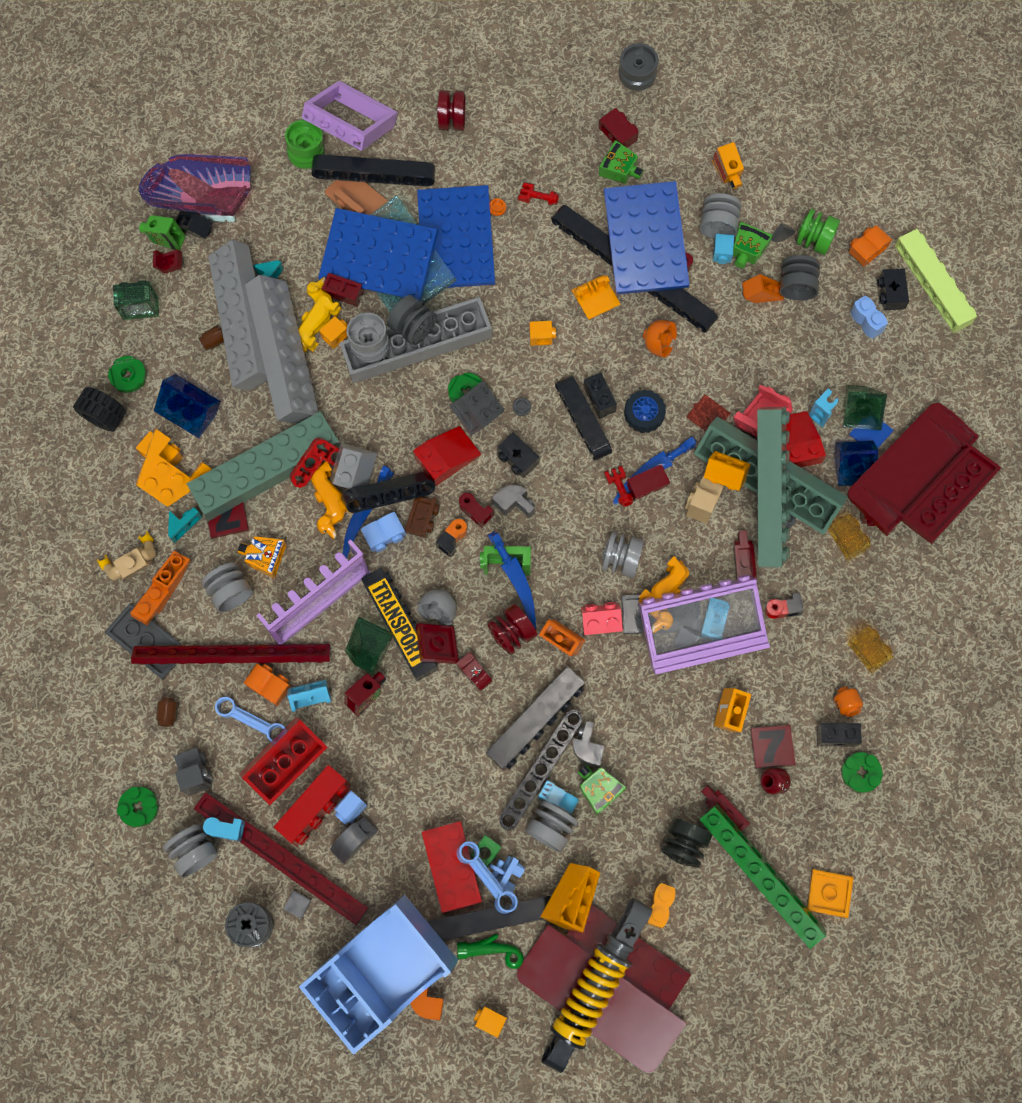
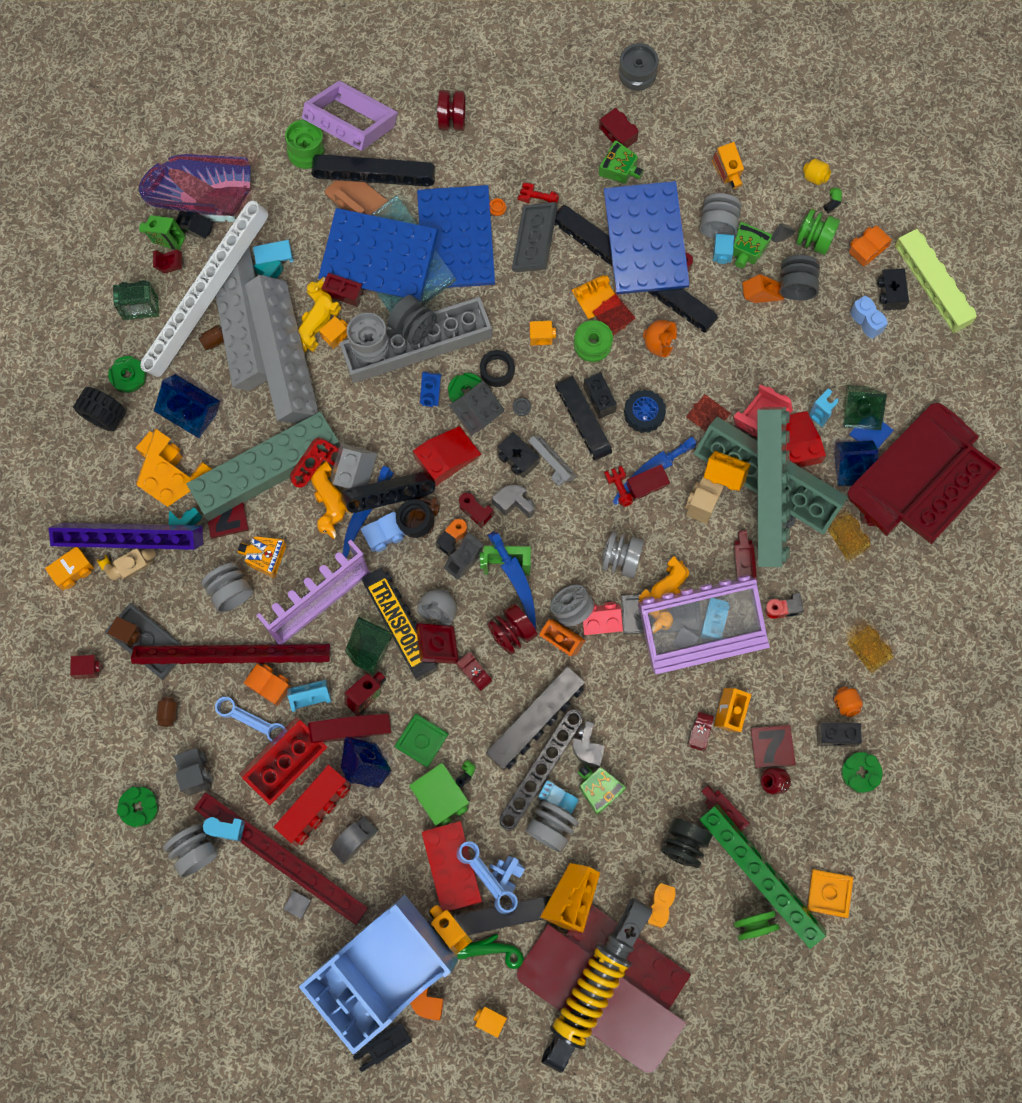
(69, 568): none -> light orange brick
(85, 666): none -> dark red brick
(124, 632): none -> reddish brown brick
(126, 536): none -> dark purple brick
(162, 588): orange slope -> none
(204, 289): none -> white beam
(261, 924): dark grey wheel -> none
(273, 251): none -> medium azure hinge
(349, 808): light blue brick -> none
(352, 727): none -> dark red slope
(364, 763): none -> clear blue slope
(385, 1046): none -> black hinge
(409, 506): none -> black tyre
(421, 740): none -> green tile
(430, 389): none -> blue hips
(440, 795): none -> bright green panel
(453, 934): none -> light orange torso
(464, 557): none -> flat silver brick
(467, 775): none -> arm
(487, 843): green brick -> none
(501, 381): none -> black tyre
(534, 237): none -> dark grey tile
(563, 472): none -> light grey hinge
(572, 605): none -> light grey wheel
(593, 331): none -> bright green wheel
(614, 314): none -> clear red piece
(700, 731): none -> leg
(756, 925): none -> bright green wheel
(817, 172): none -> yellow head
(836, 198): none -> arm

